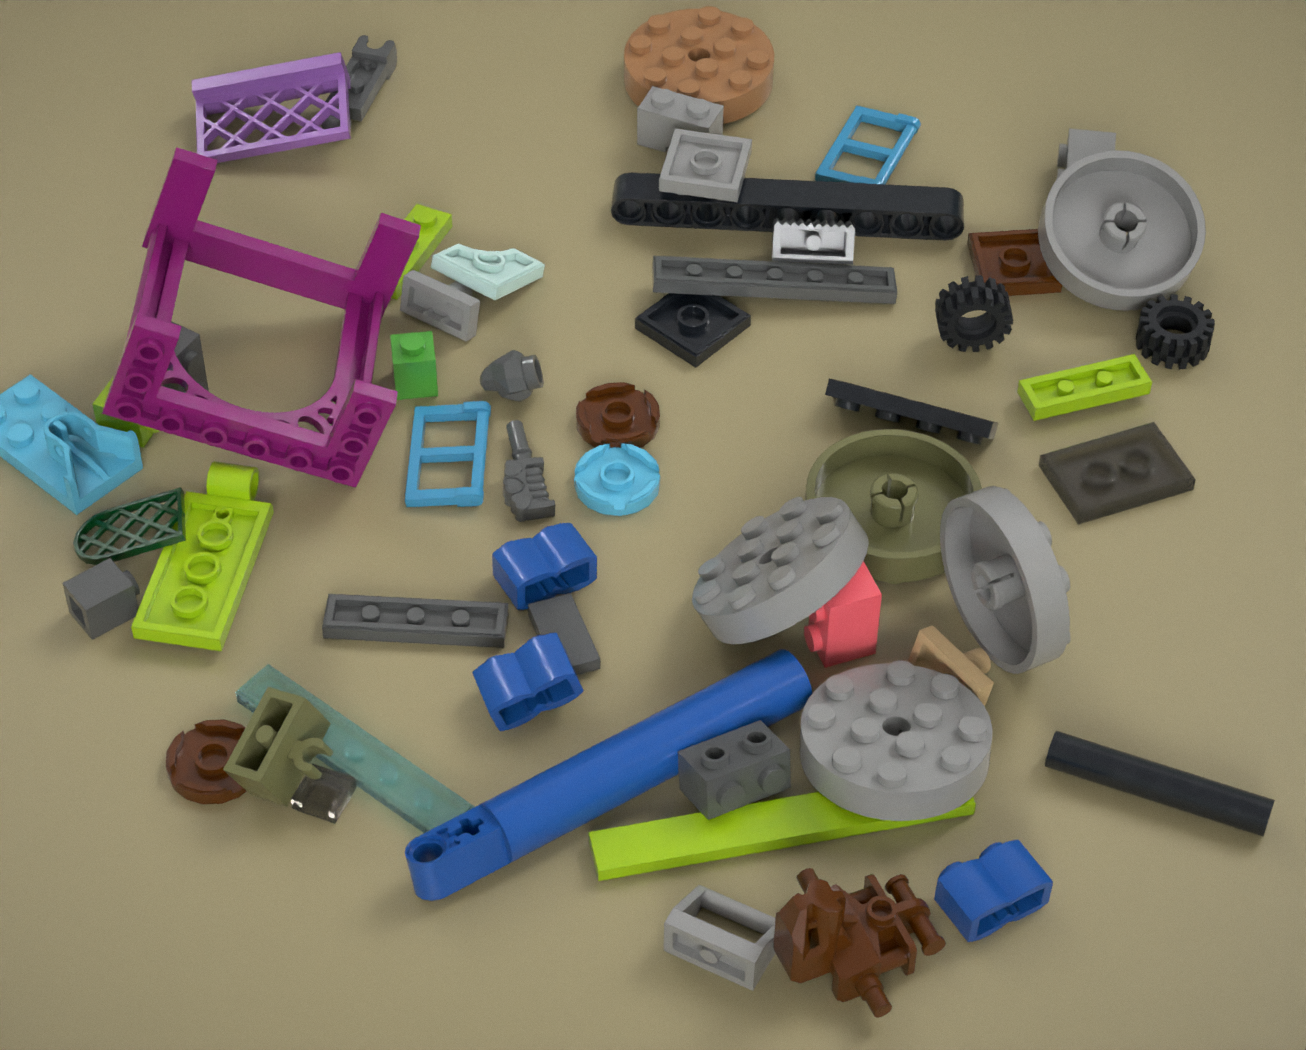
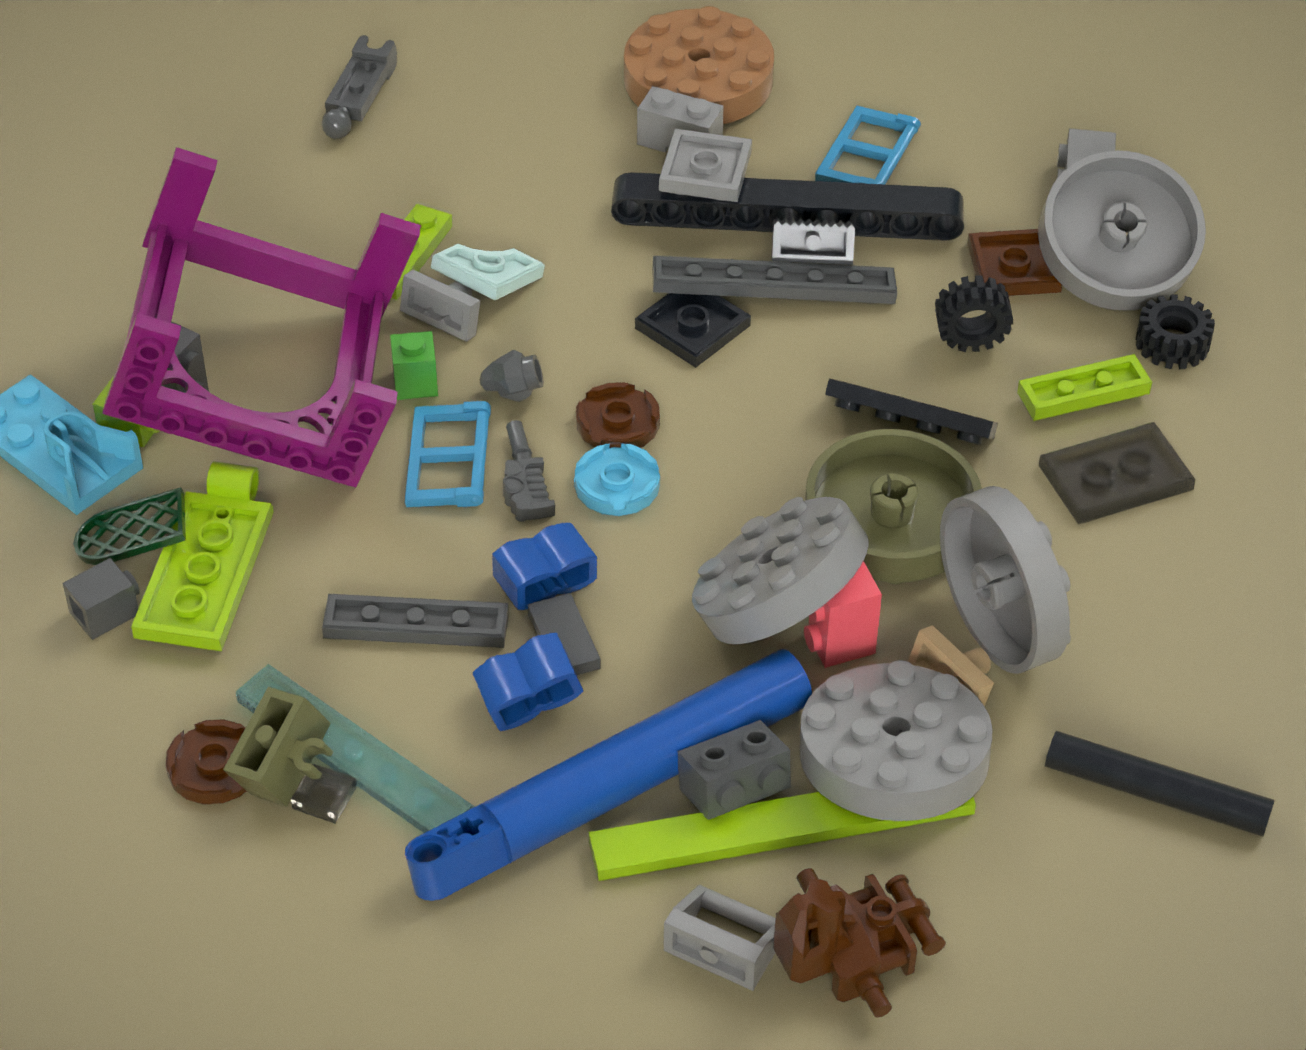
(271, 87): medium lavender fence -> none
(992, 889): blue brick -> none

